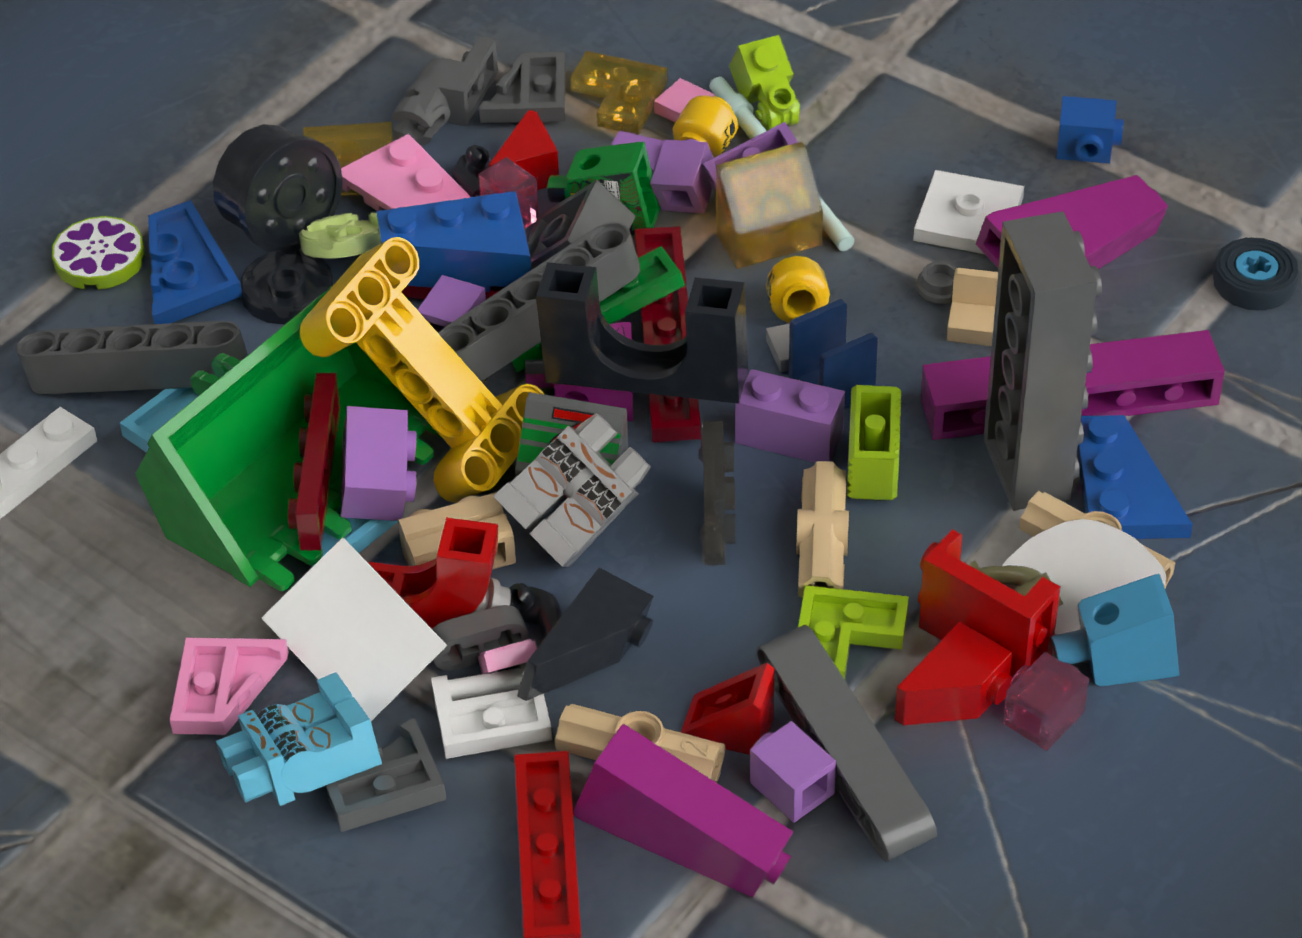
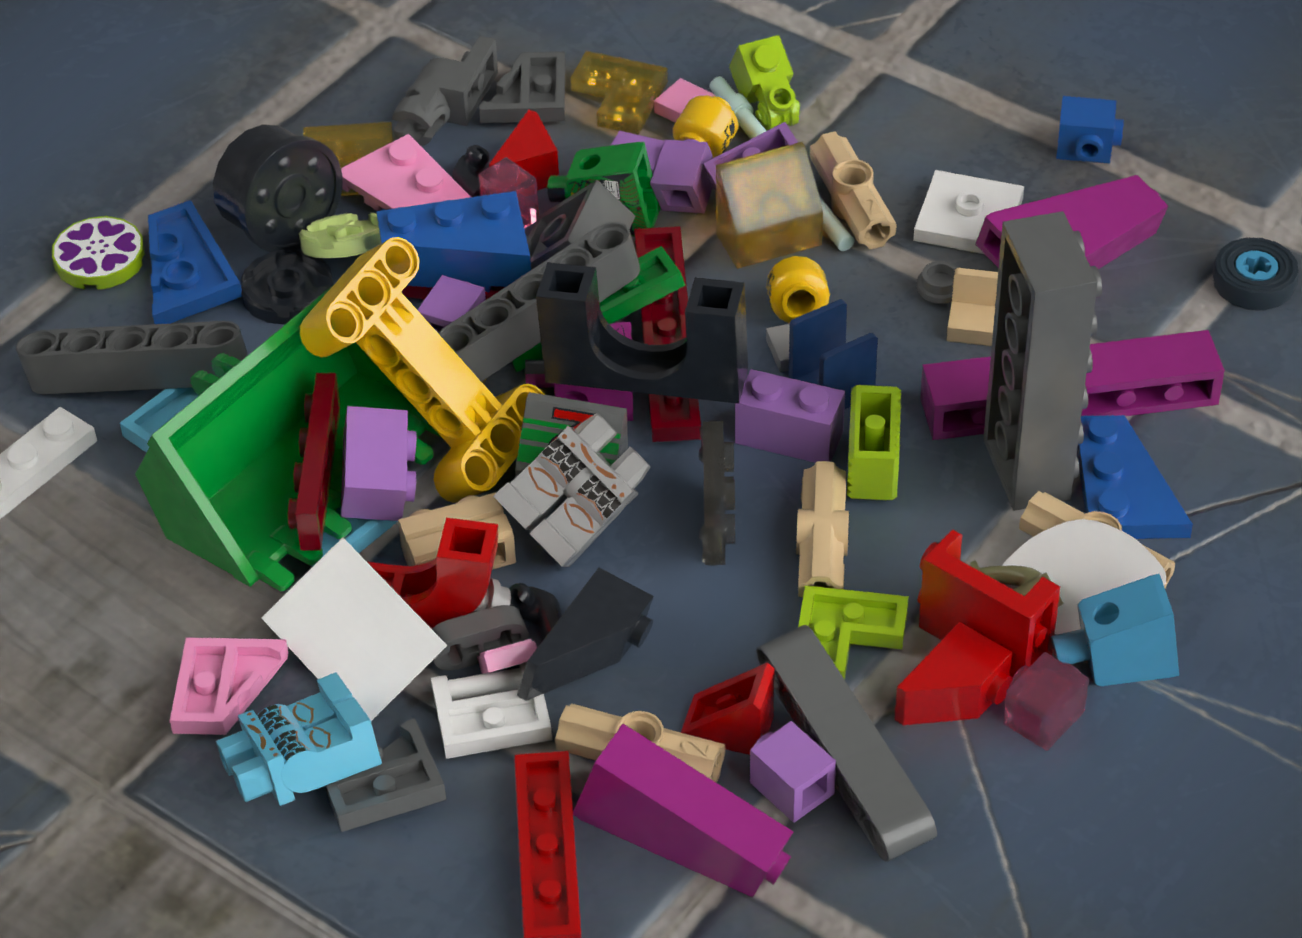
(852, 190): none -> tan piece

